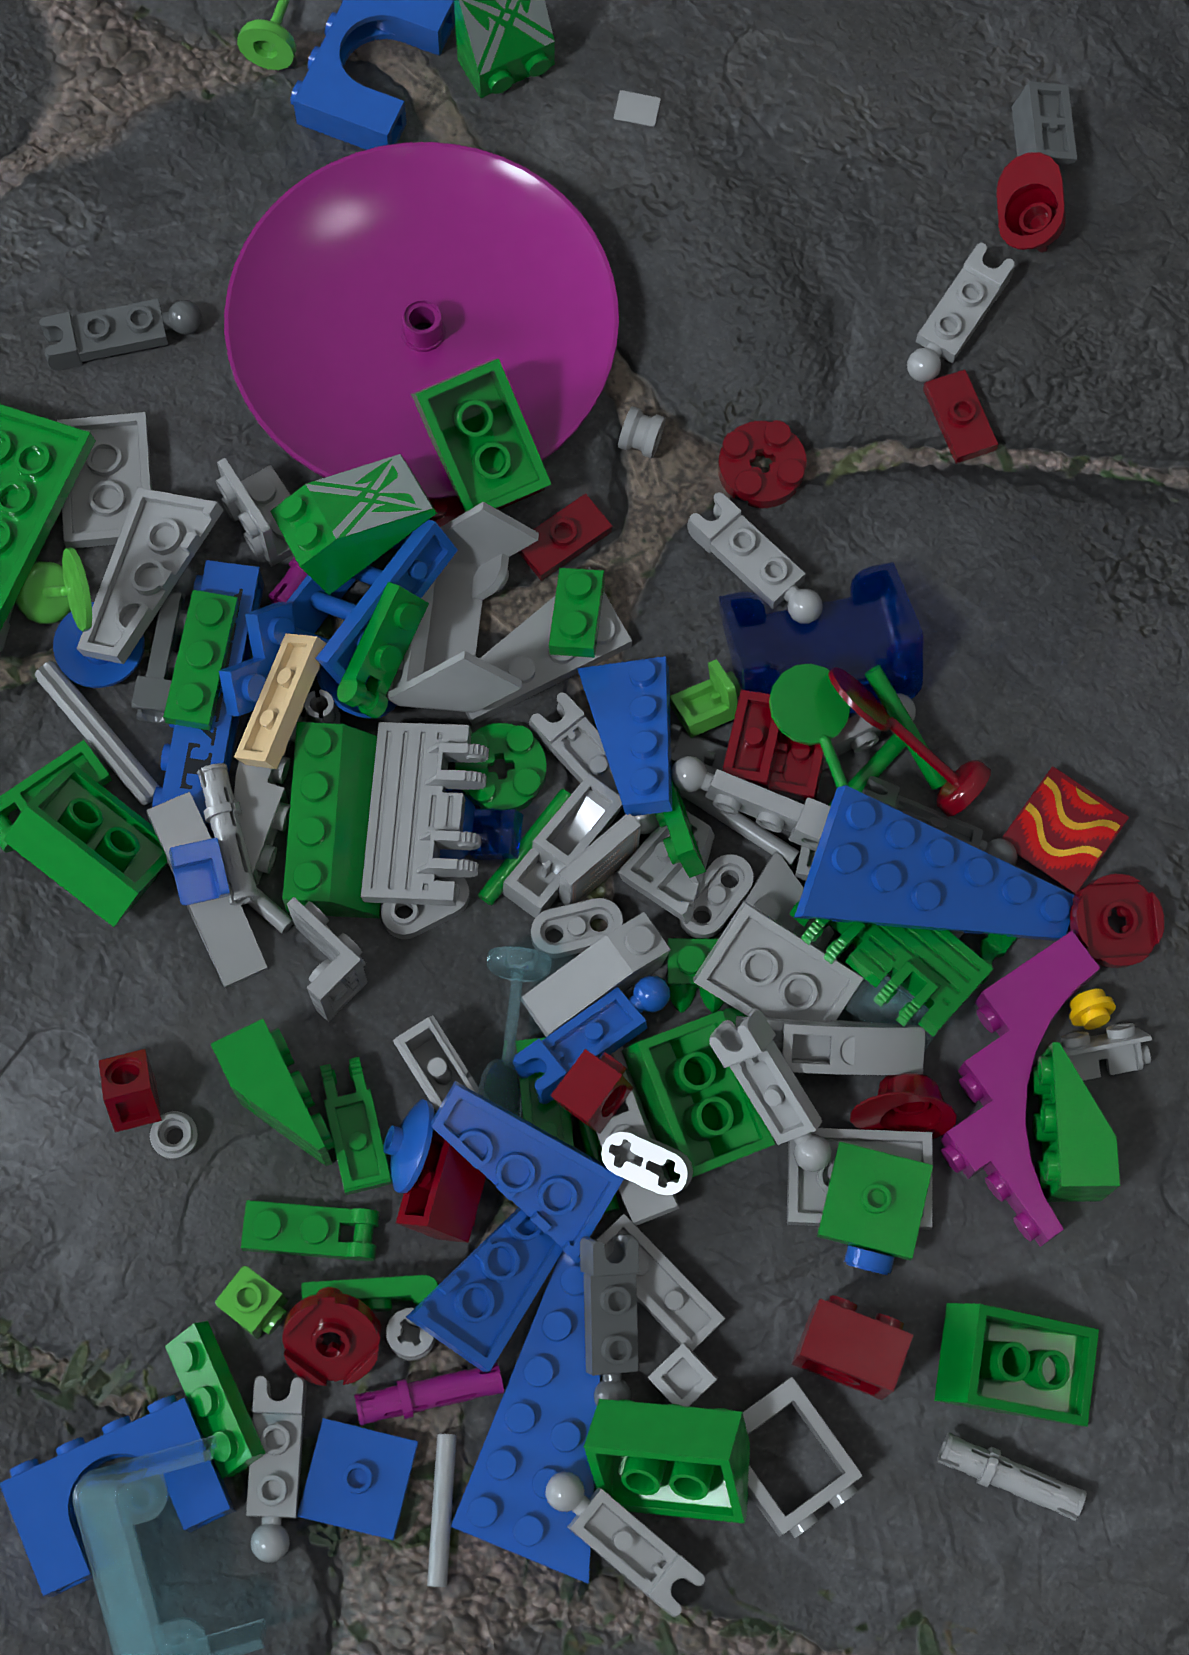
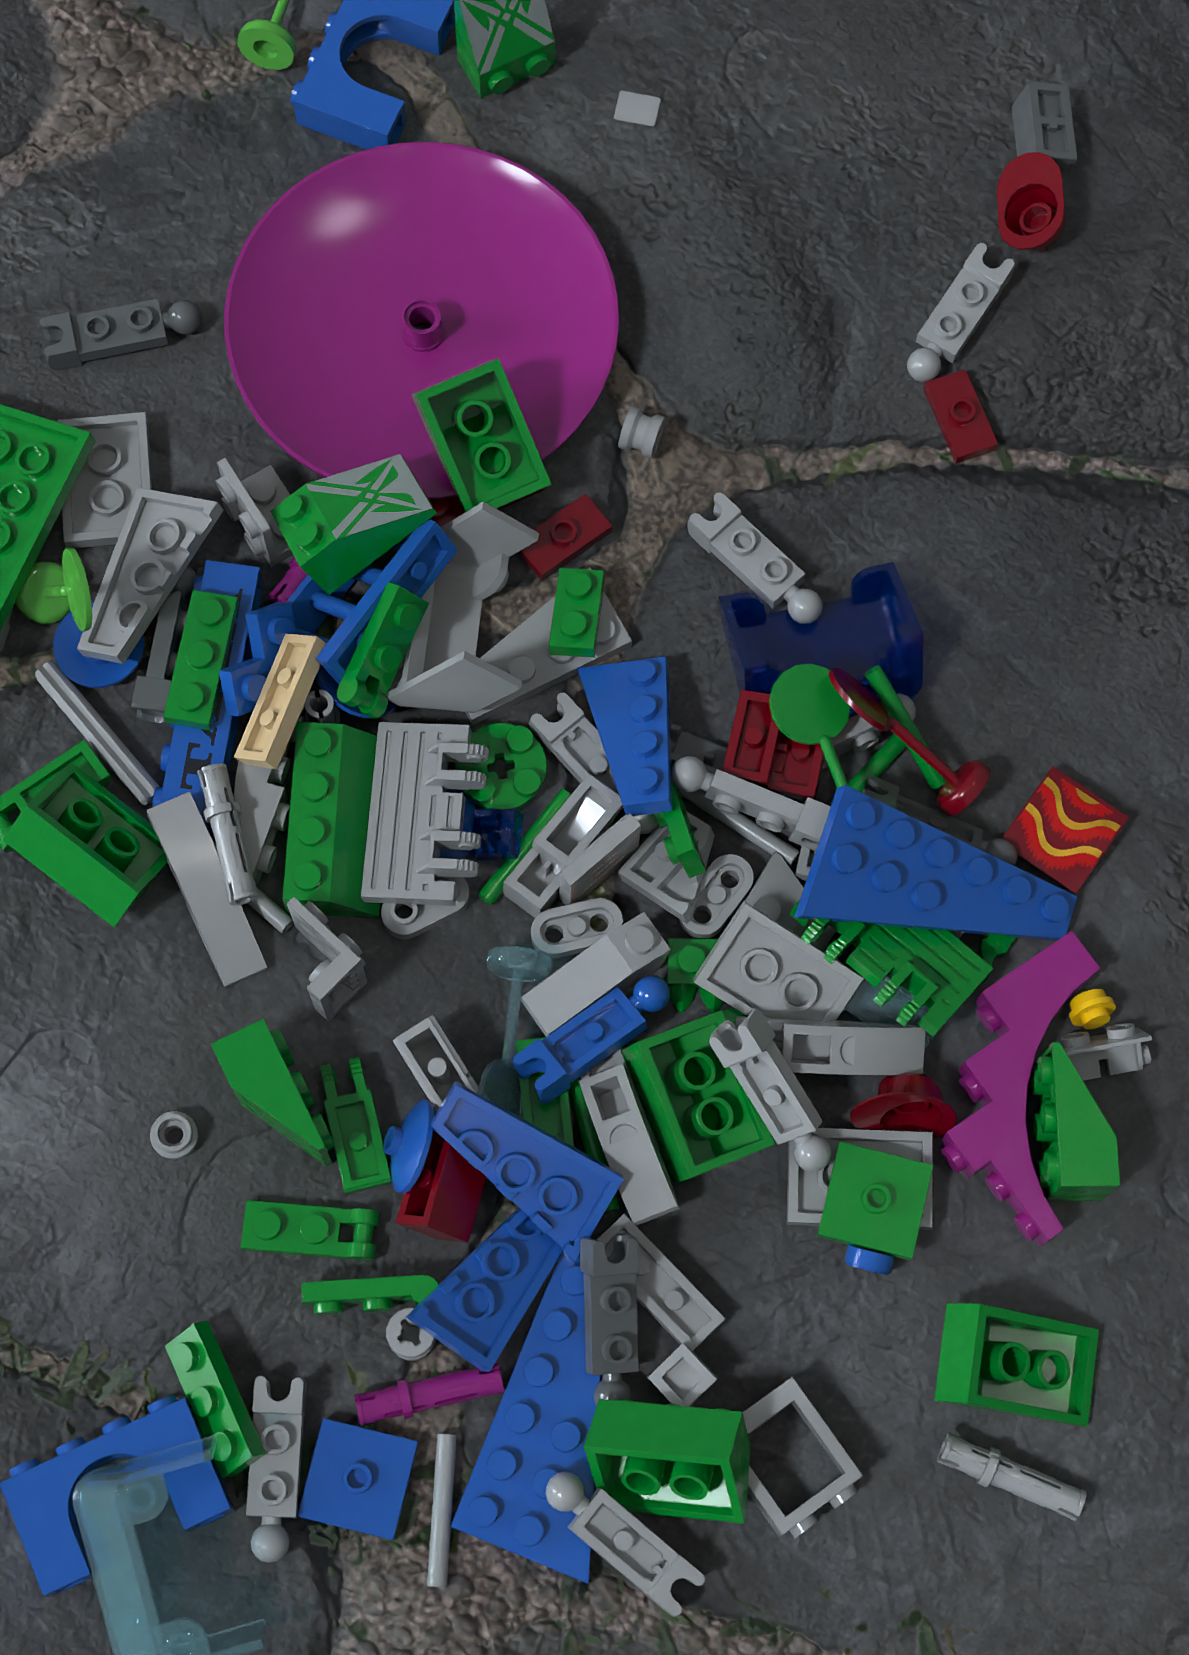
(129, 1090): dark red brick -> none
(199, 871): blue panel -> none
(253, 1303): bright green bracket -> none
(334, 1313): dark red plate -> none
(593, 1089): dark red brick -> none
(651, 1151): beam -> none
(708, 702): bright green bracket -> none
(764, 439): dark red plate -> none
(853, 1347): dark red brick -> none
(1131, 900): dark red plate -> none

